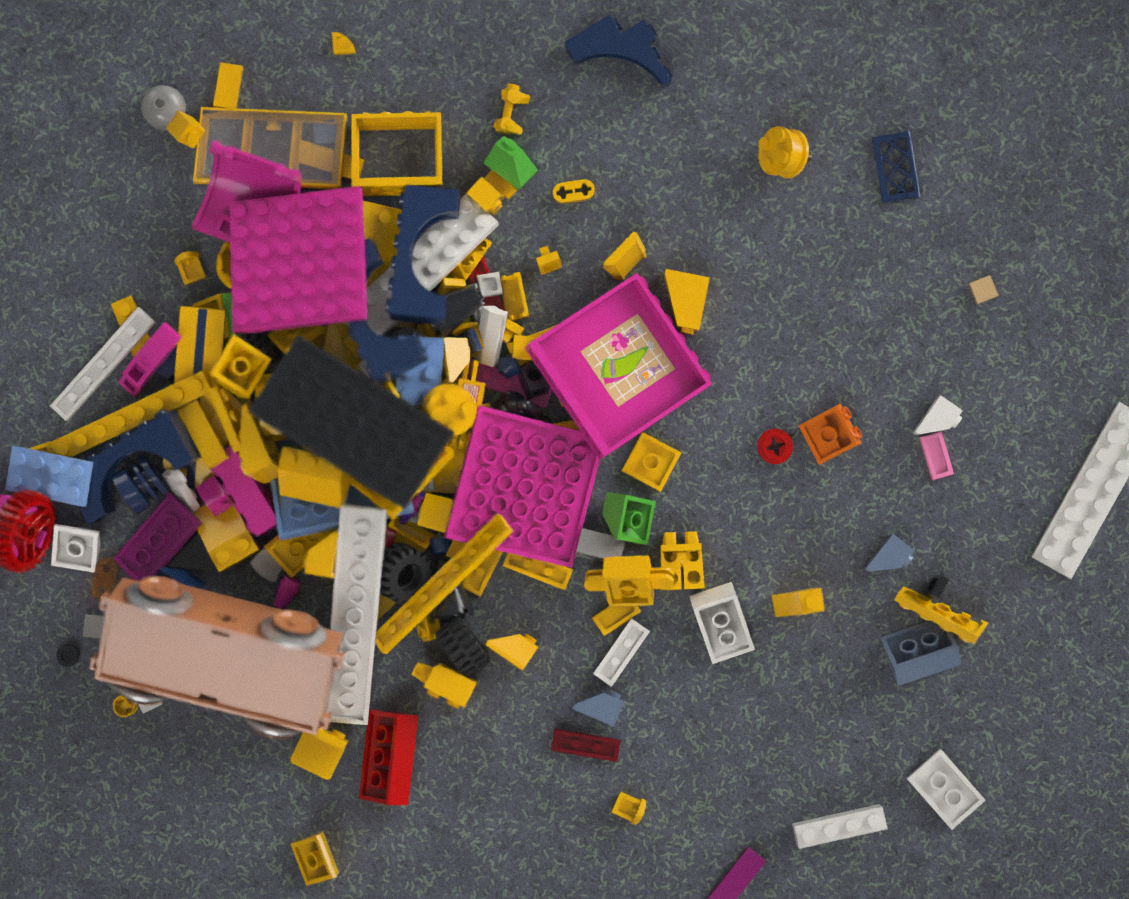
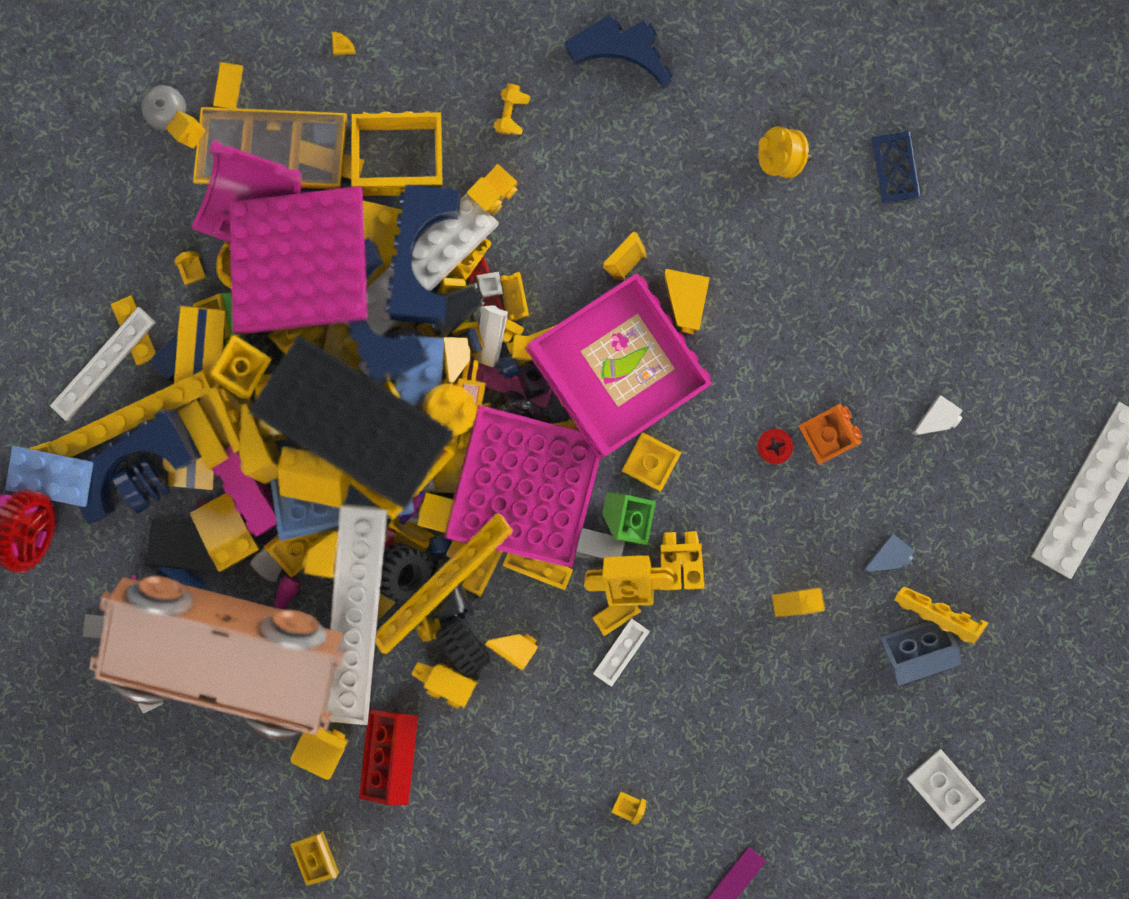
(68, 655): black tile -> none
(75, 548): white slope -> none
(104, 579): clear orange plate -> none
(123, 708): yellow wheel -> none
(148, 359): dark pink slope -> none
(158, 539): magenta tile -> none
(177, 484): white hinge -> none
(214, 496): dark pink brick -> none
(510, 163): bright green slope -> none
(548, 261): yellow tile -> none
(573, 197): yellow beam -> none
(585, 745): dark red tile -> none
(601, 706): sand blue slope -> none
(722, 622): white slope -> none
(839, 826): white brick -> none
(936, 455): bright pink tile -> none
(937, 586): black tile -> none
(983, 289): tan tile -> none

